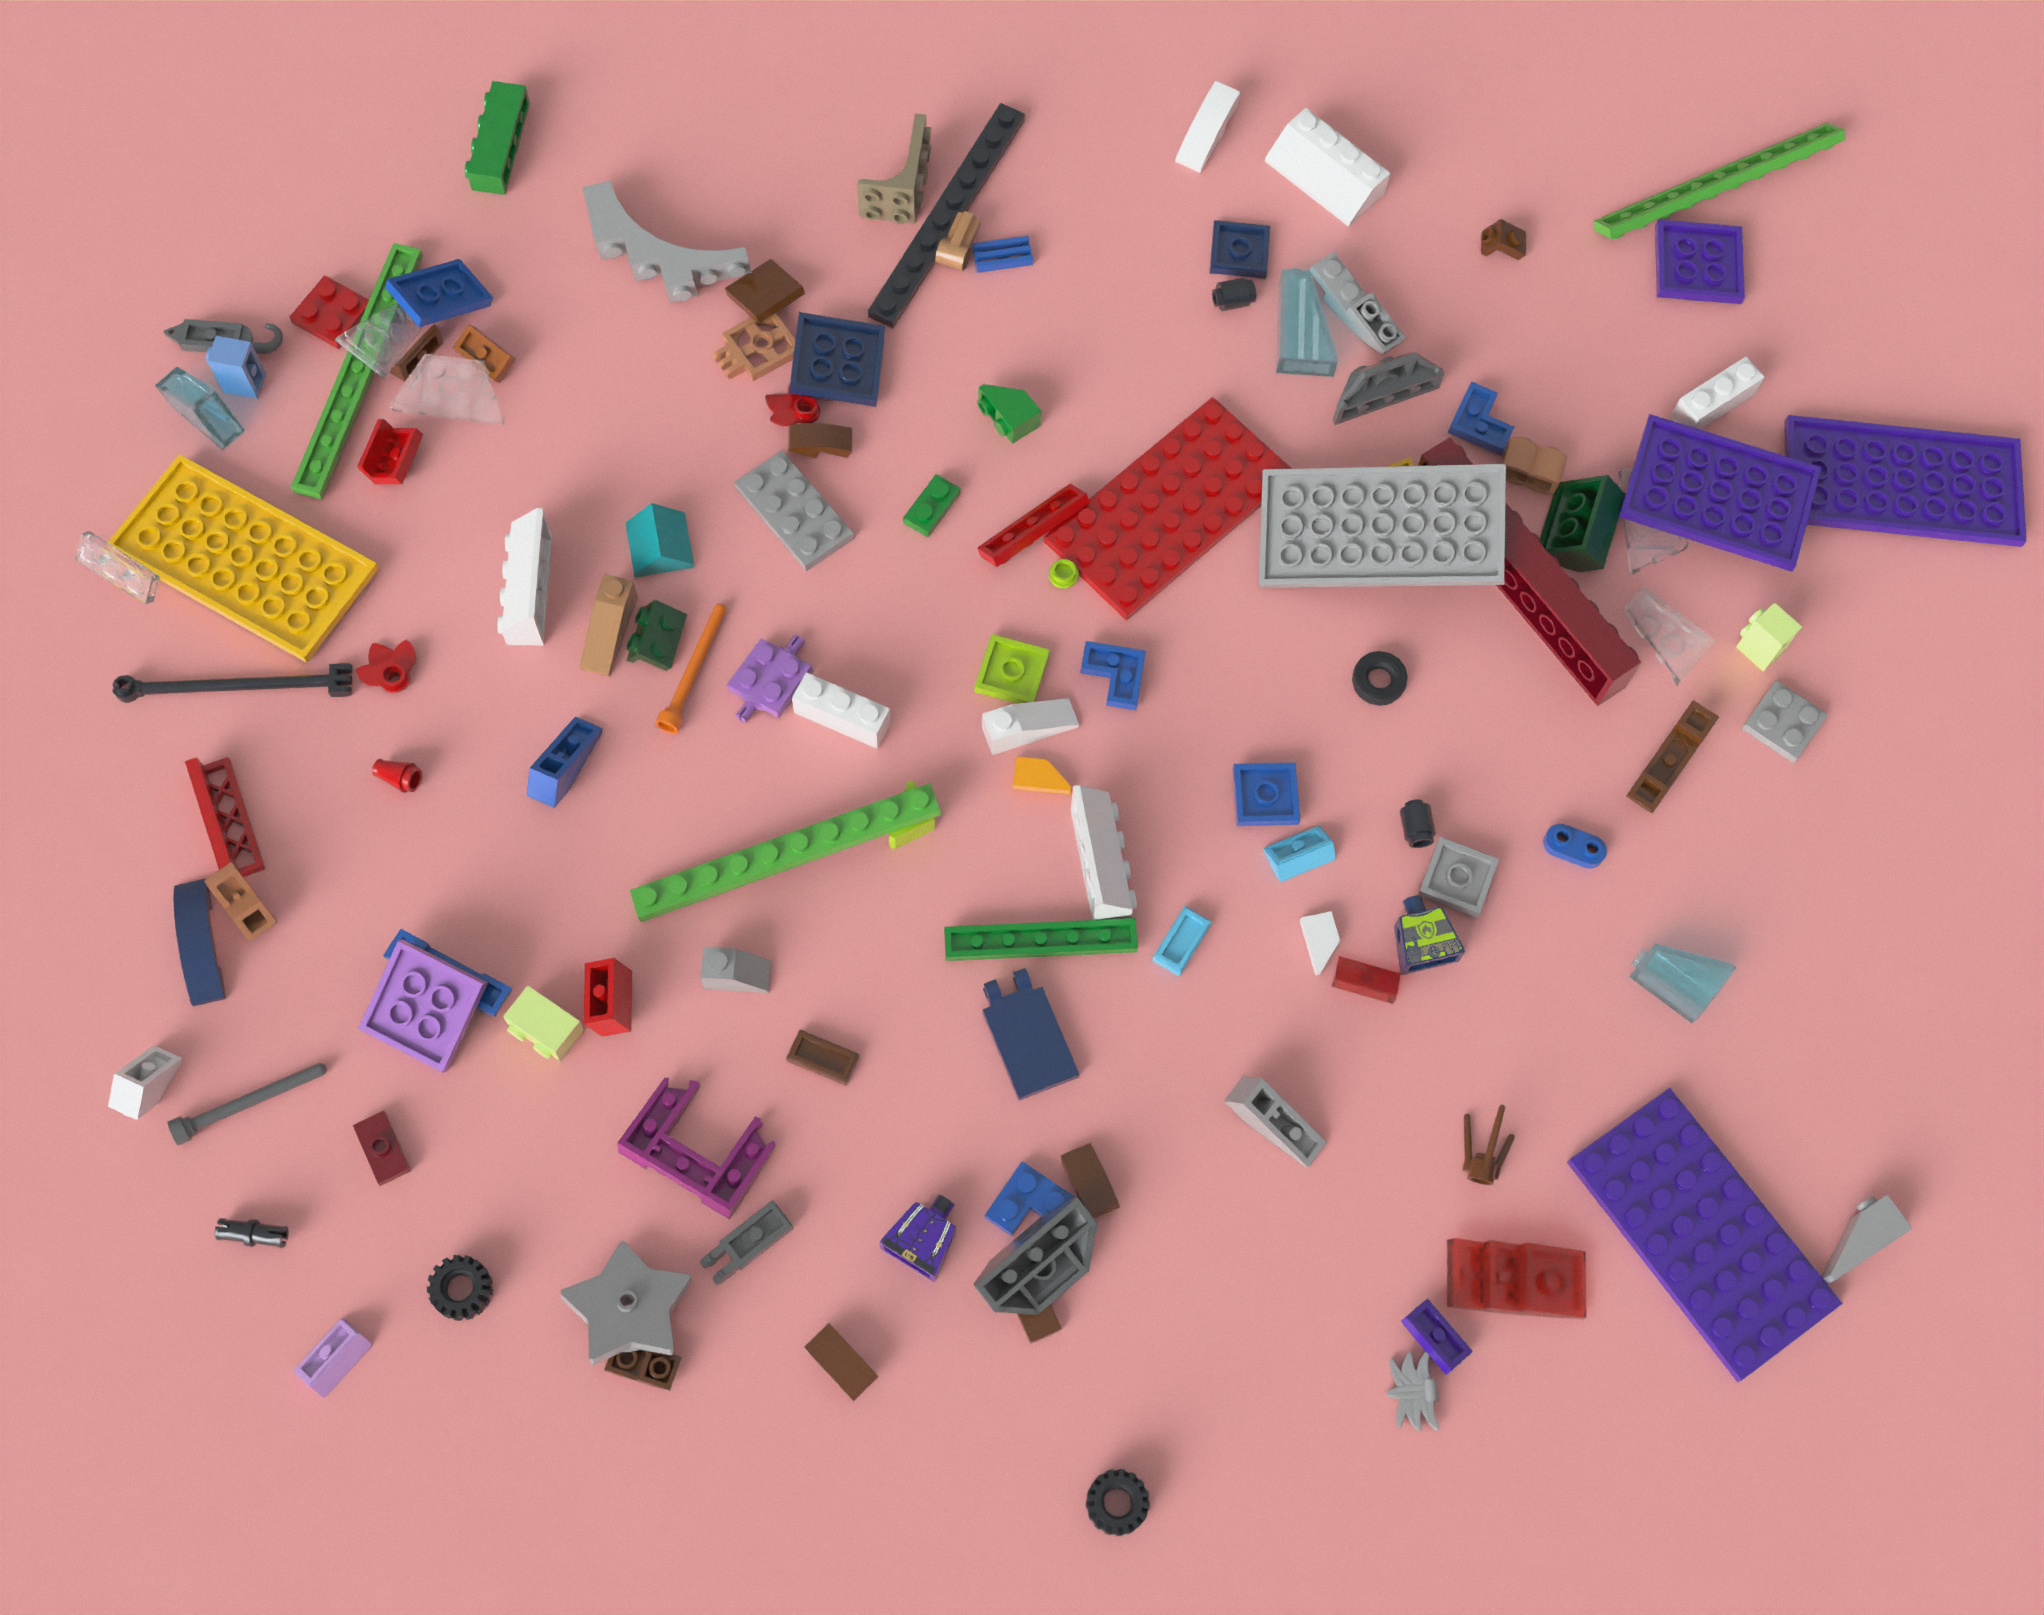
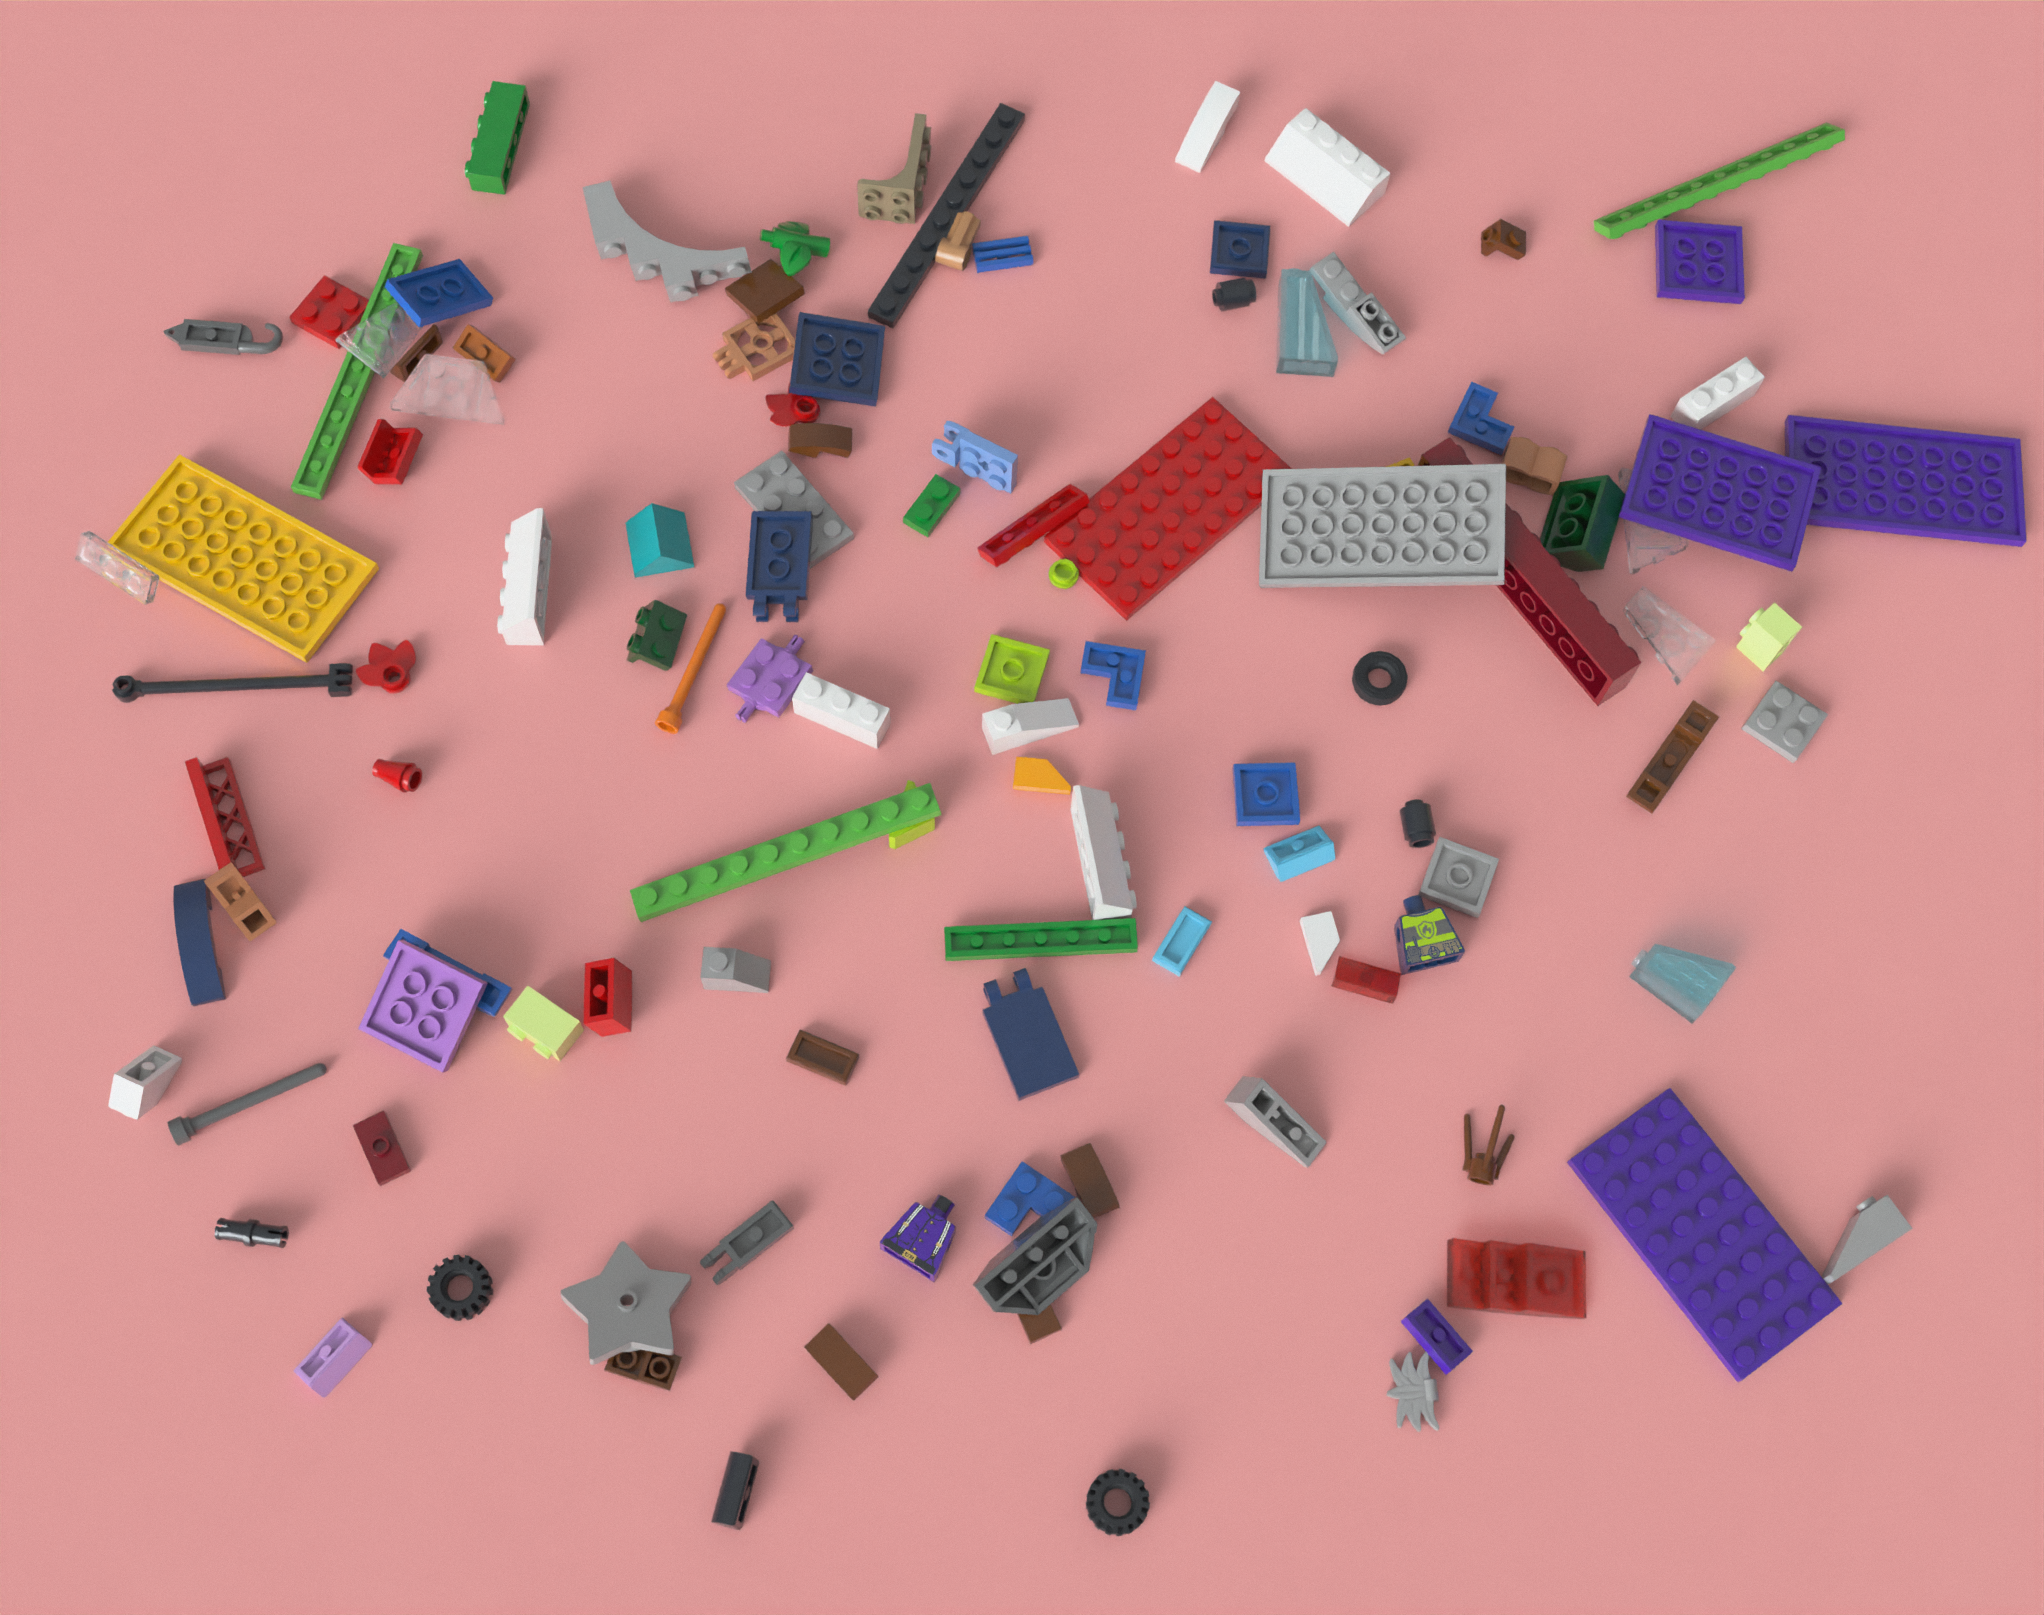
(200, 406): clear light blue slope -> none
(236, 366): medium blue brick -> none
(561, 762): blue slope -> none
(608, 624): medium nougat slope -> none
(650, 1145): magenta wedge -> none
(735, 1490): none -> black brick
(779, 561): none -> dark blue tile
(795, 245): none -> green plant
(977, 457): none -> medium blue plate
(1010, 410): green slope -> none
(1386, 384): dark grey wedge -> none
(1575, 847): blue plate -> none

